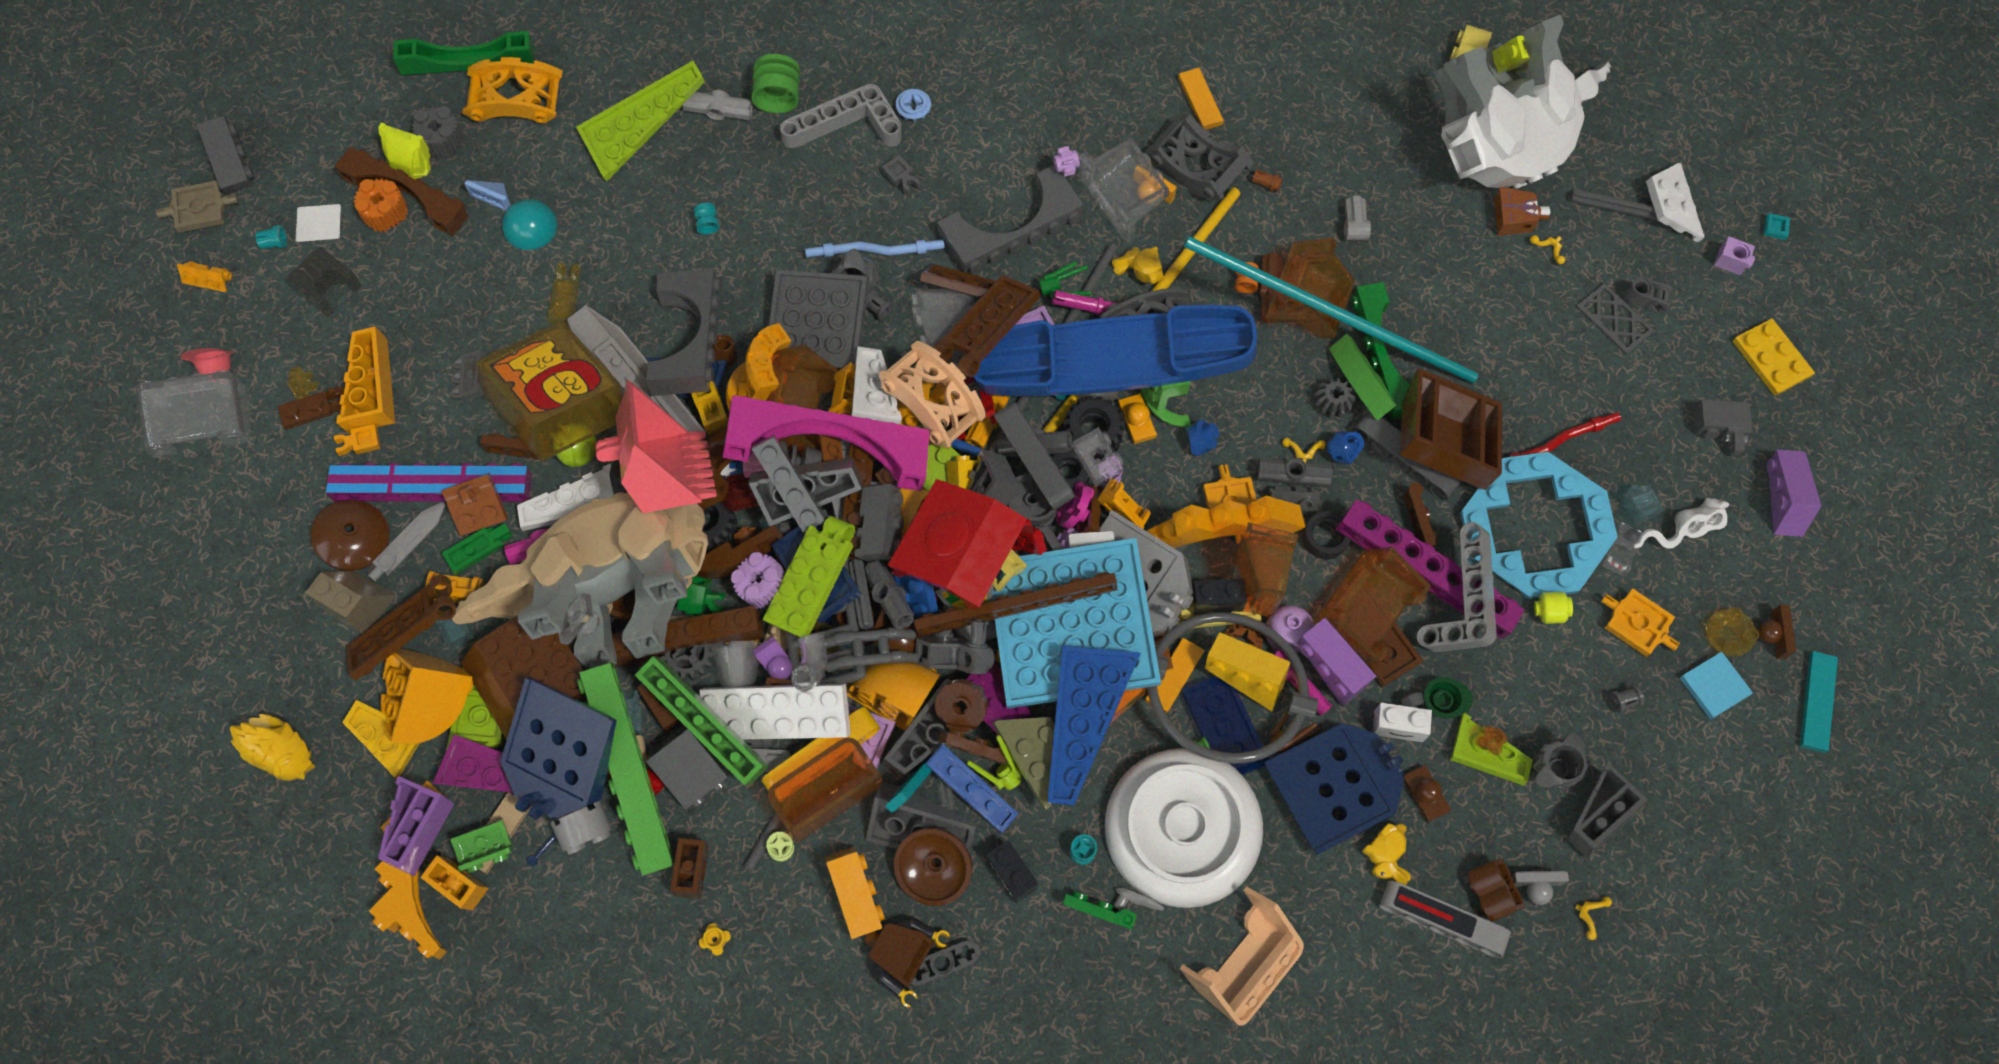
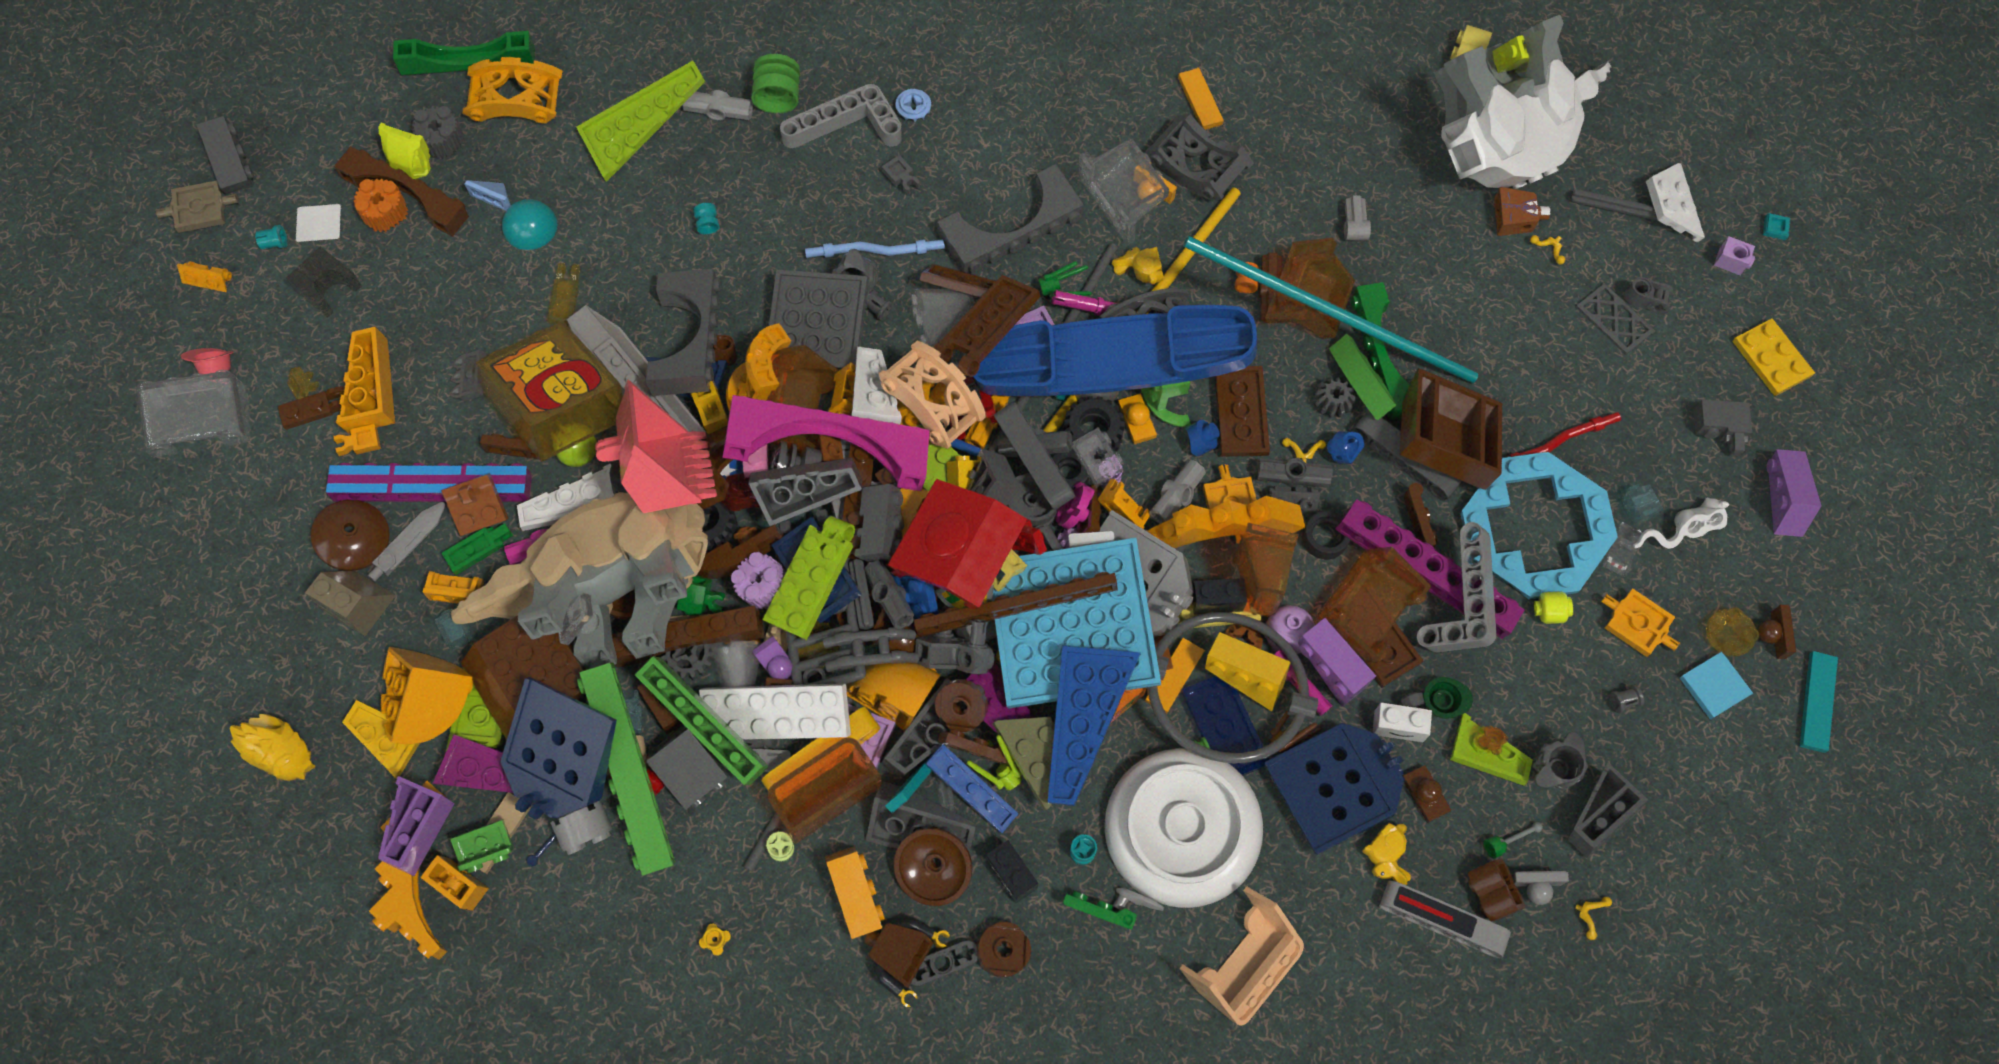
(399, 627): reddish brown hinge -> none
(689, 868): reddish brown brick -> none
(788, 483): dark grey plate -> none
(812, 664): clear cylinder -> none
(992, 960): none -> reddish brown plate
(1066, 161): lavender gear -> none
(1177, 492): none -> light grey piece
(1242, 413): none -> reddish brown plate
(1267, 180): dark orange pin -> none
(1497, 846): none -> hinge

